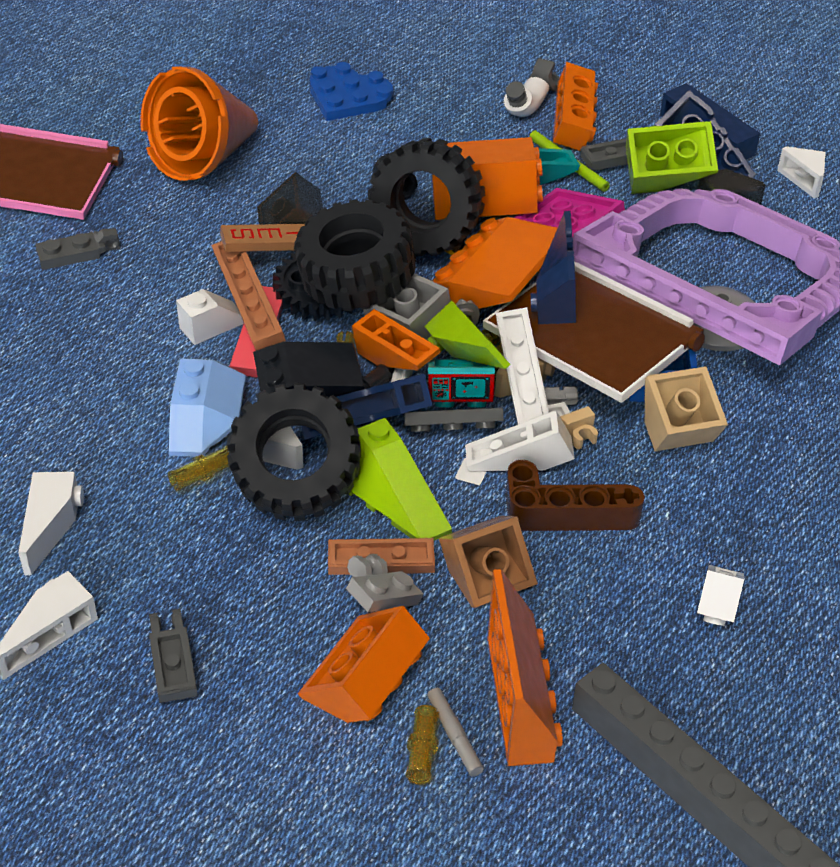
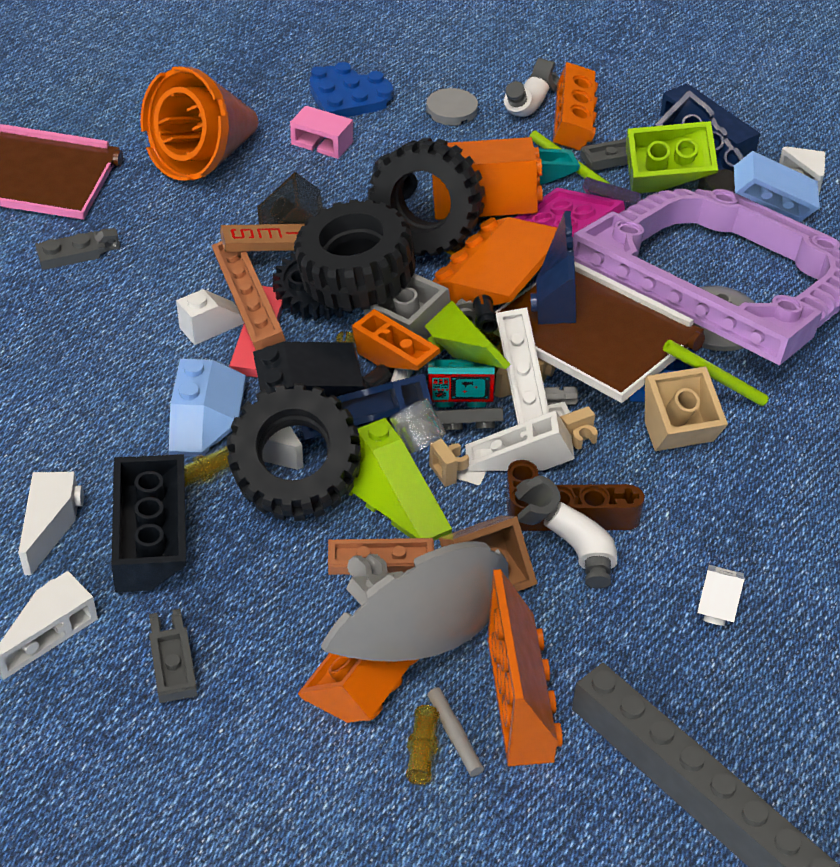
(147, 521): none -> black slope
(311, 127): none -> bright pink piece
(418, 425): none -> clear piece
(423, 610): none -> light grey brick
(445, 462): none -> tan tile
(451, 106): none -> light grey tile
(485, 315): none -> black pin
(590, 541): none -> piece
(607, 190): none -> clear purple tile
(716, 373): none -> lime piece
(776, 186): none -> light blue brick

